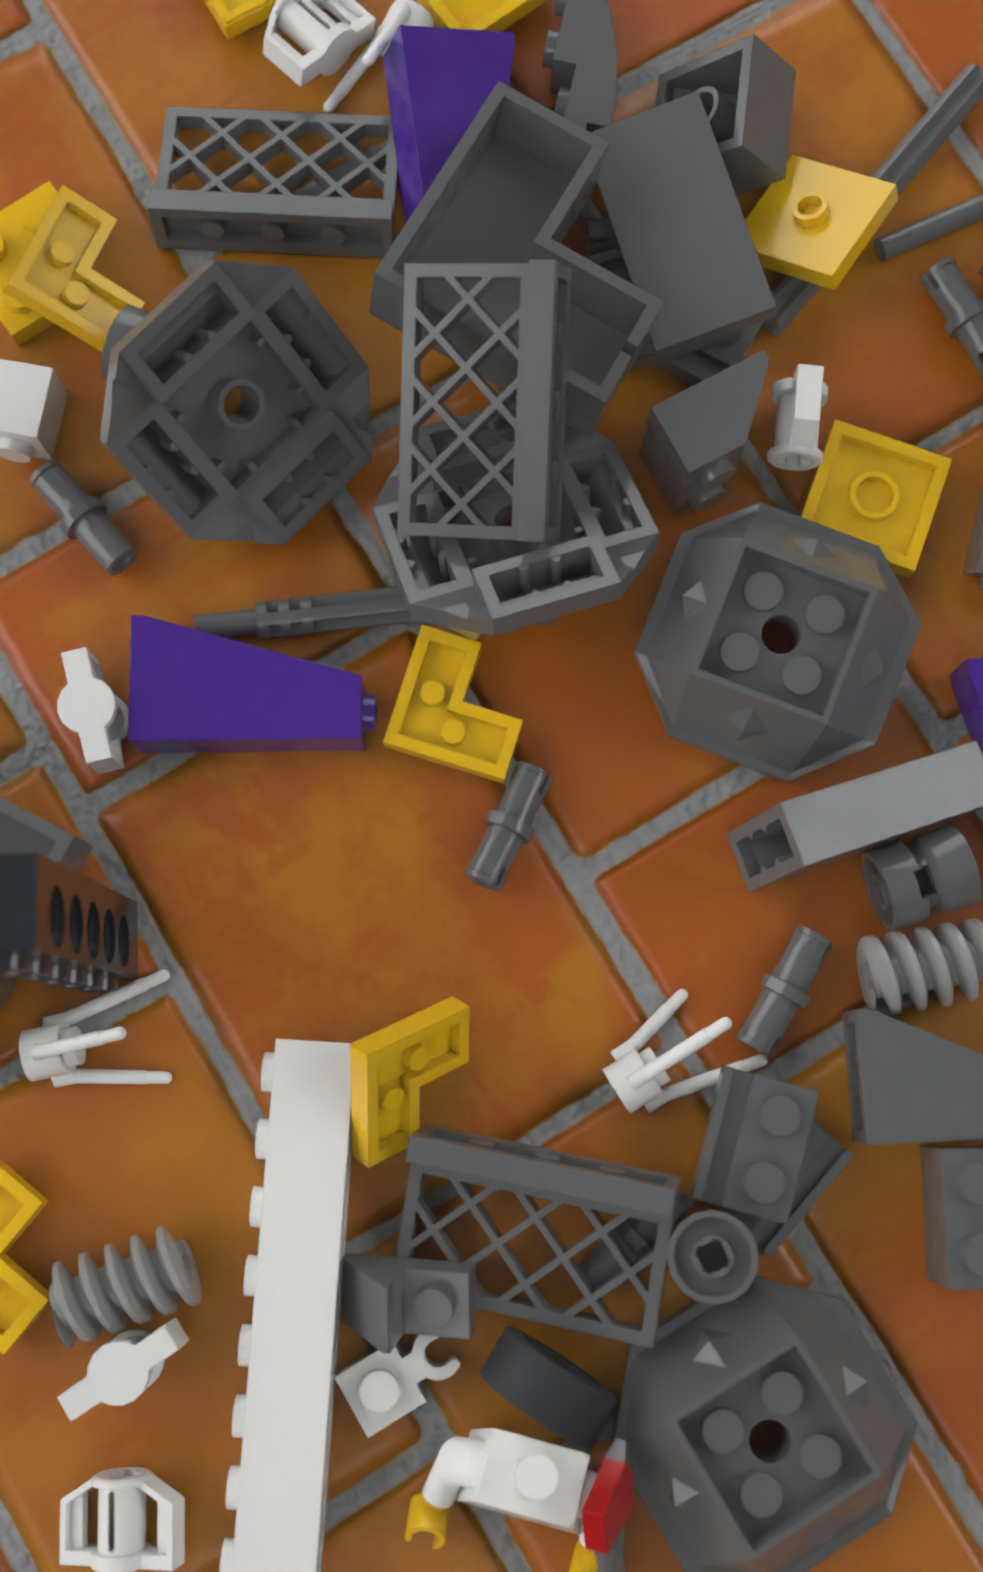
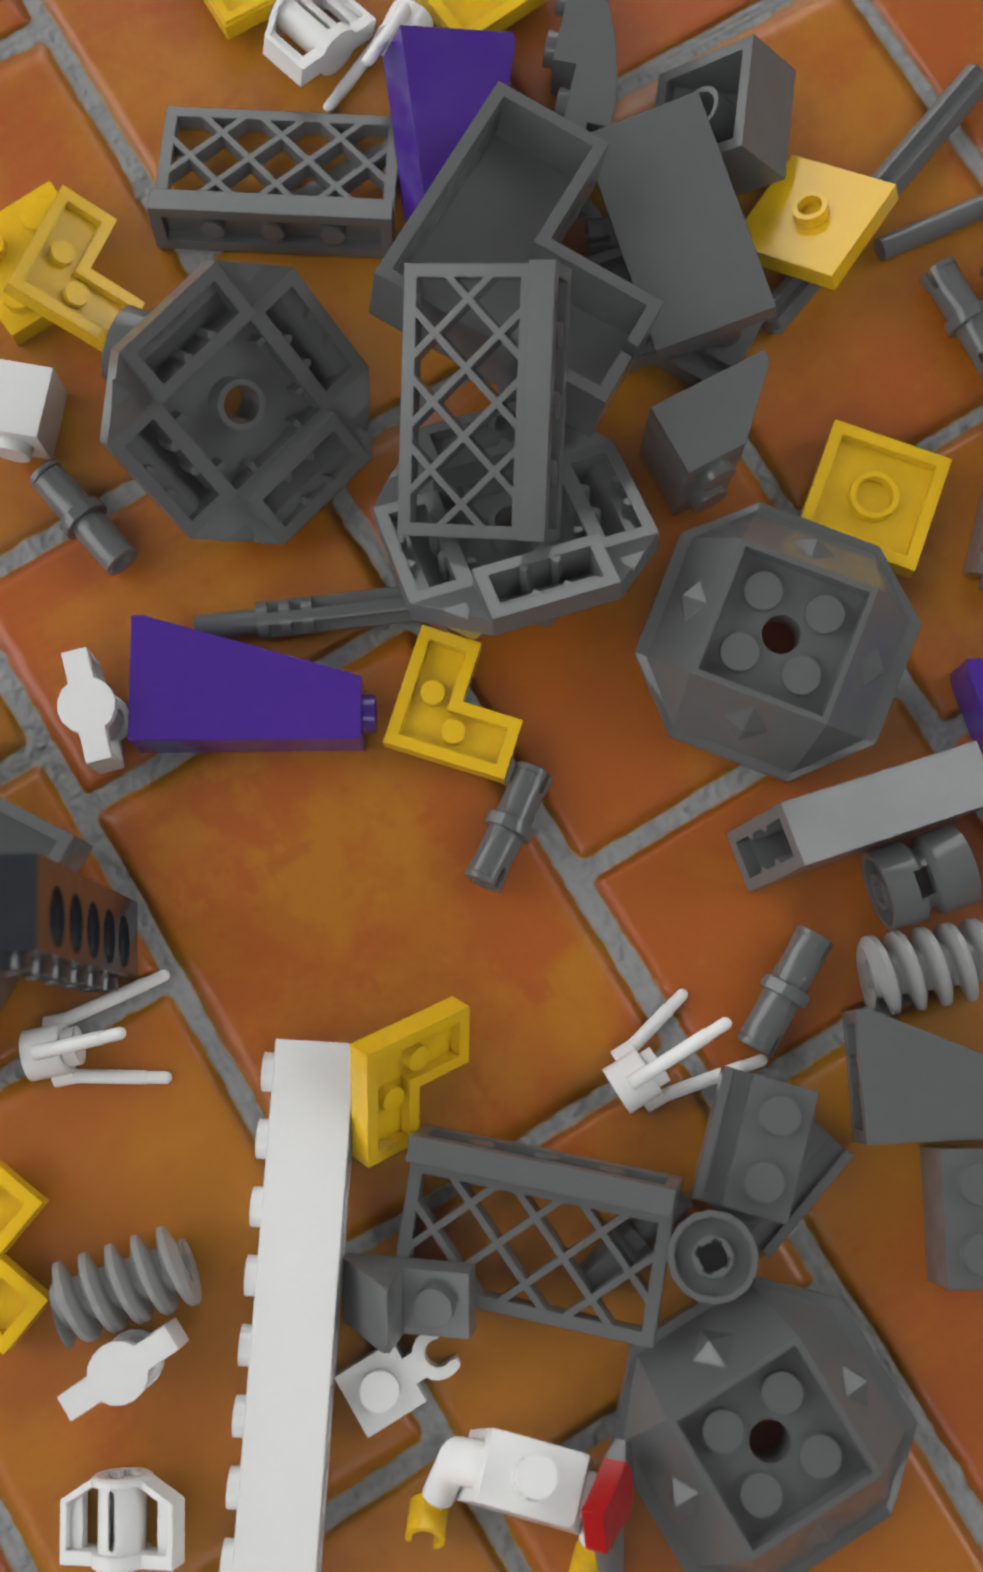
(548, 1387): black tyre -> none
(798, 419): white piece -> none

